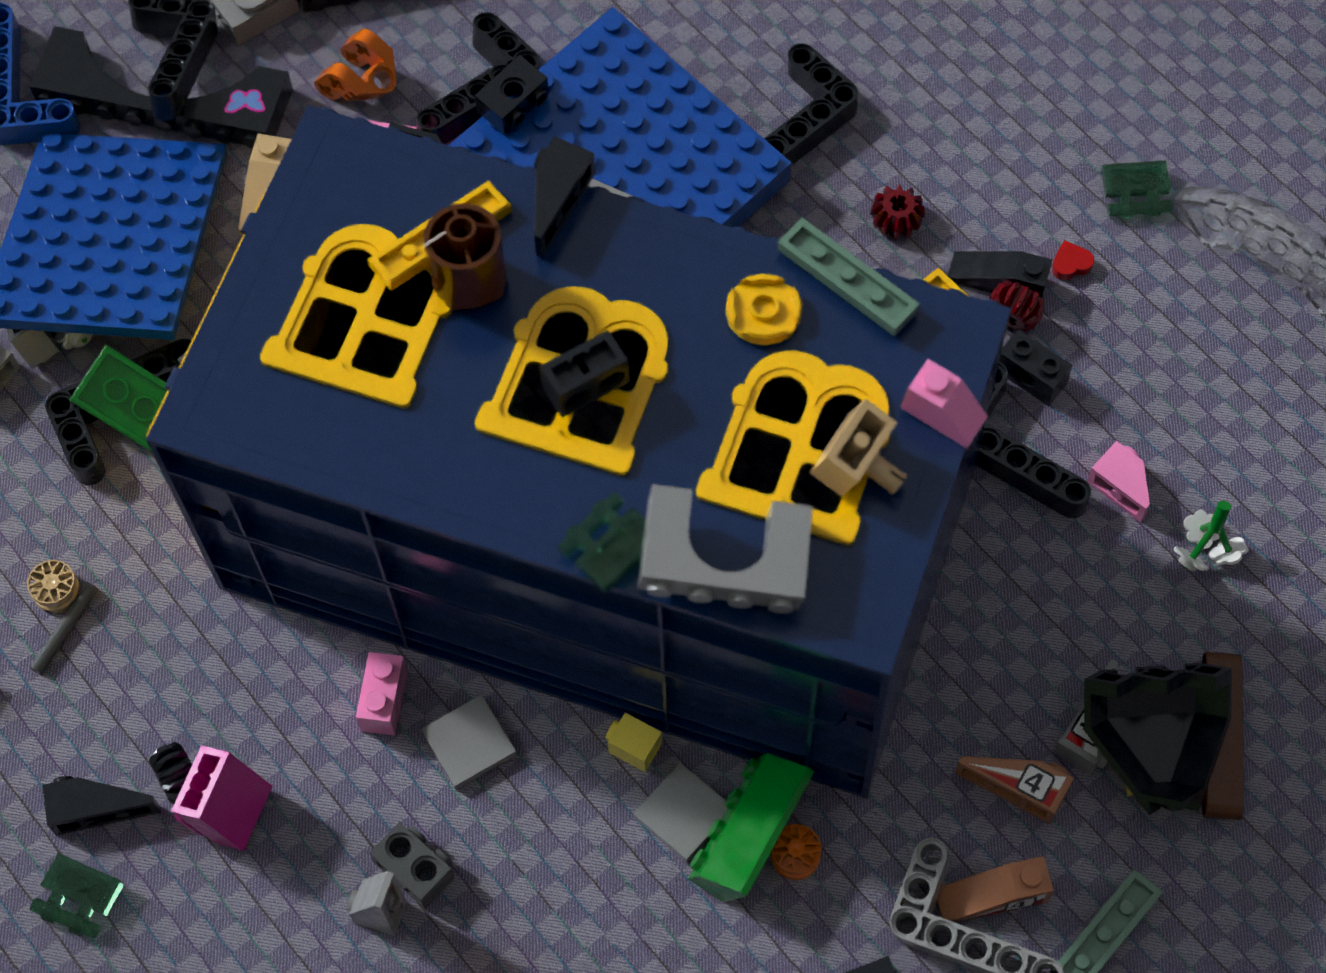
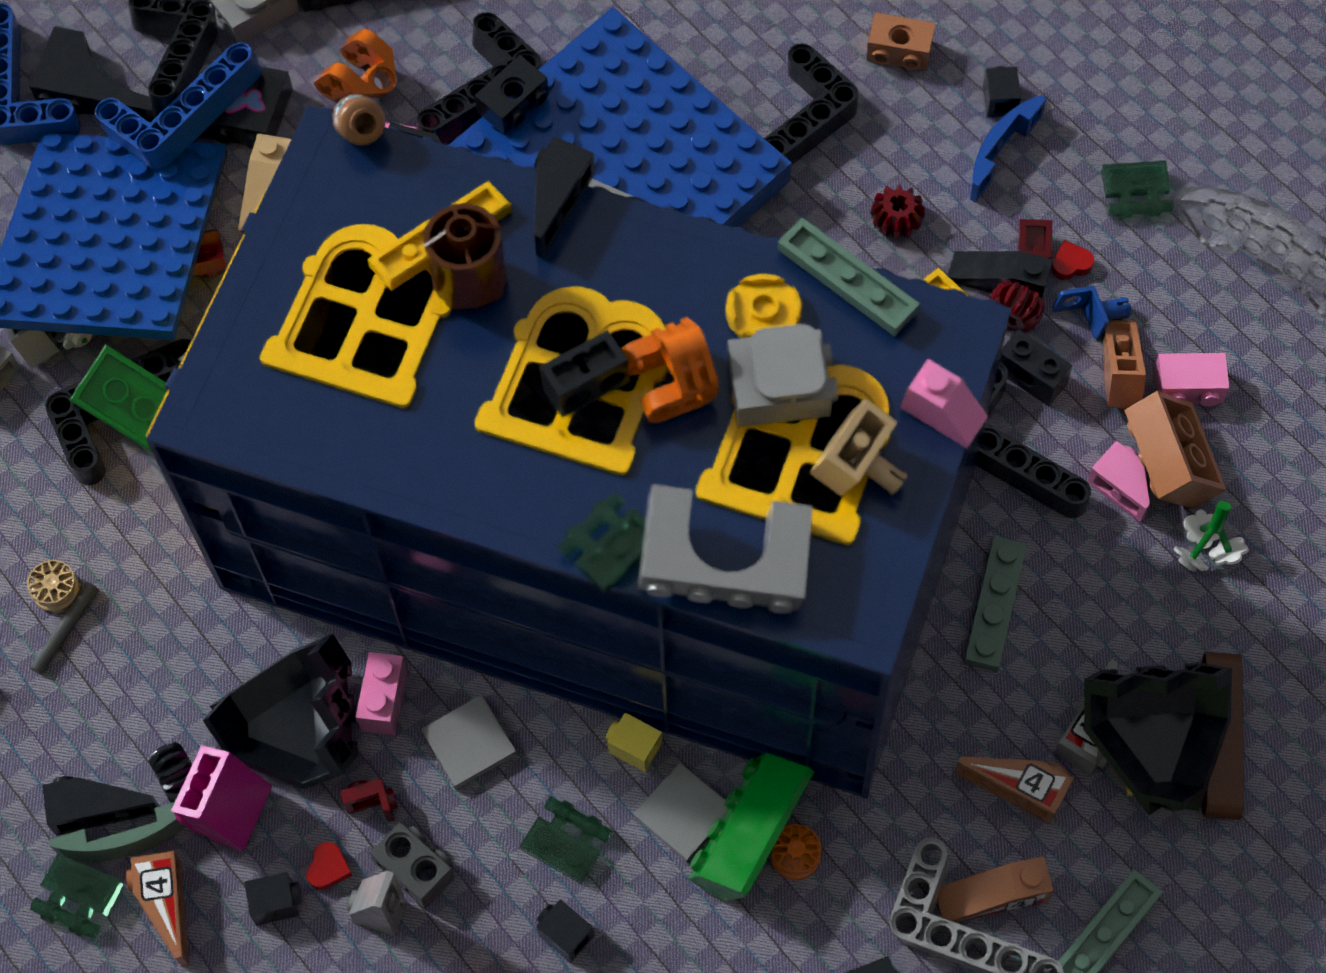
(82, 847): none -> sand green slope
(159, 889): none -> nougat slope
(187, 115): none -> blue beam
(211, 255): none -> dark red bracket
(273, 898): none -> black brick
(292, 716): none -> black panel
(327, 867): none -> red tile
(358, 119): none -> medium nougat head
(367, 794): none -> dark red bracket
(560, 849): none -> clear green plate
(564, 930): none -> black brick
(689, 362): none -> orange piece
(781, 375): none -> light grey brick
(891, 31): none -> nougat brick
(995, 604): none -> sand green plate
(1001, 90): none -> black brick
(1019, 119): none -> blue slope
(1035, 237): none -> dark red bracket
(1096, 311): none -> blue bracket
(1123, 364): none -> nougat slope
(1174, 450): none -> nougat brick
(1193, 377): none -> bright pink brick

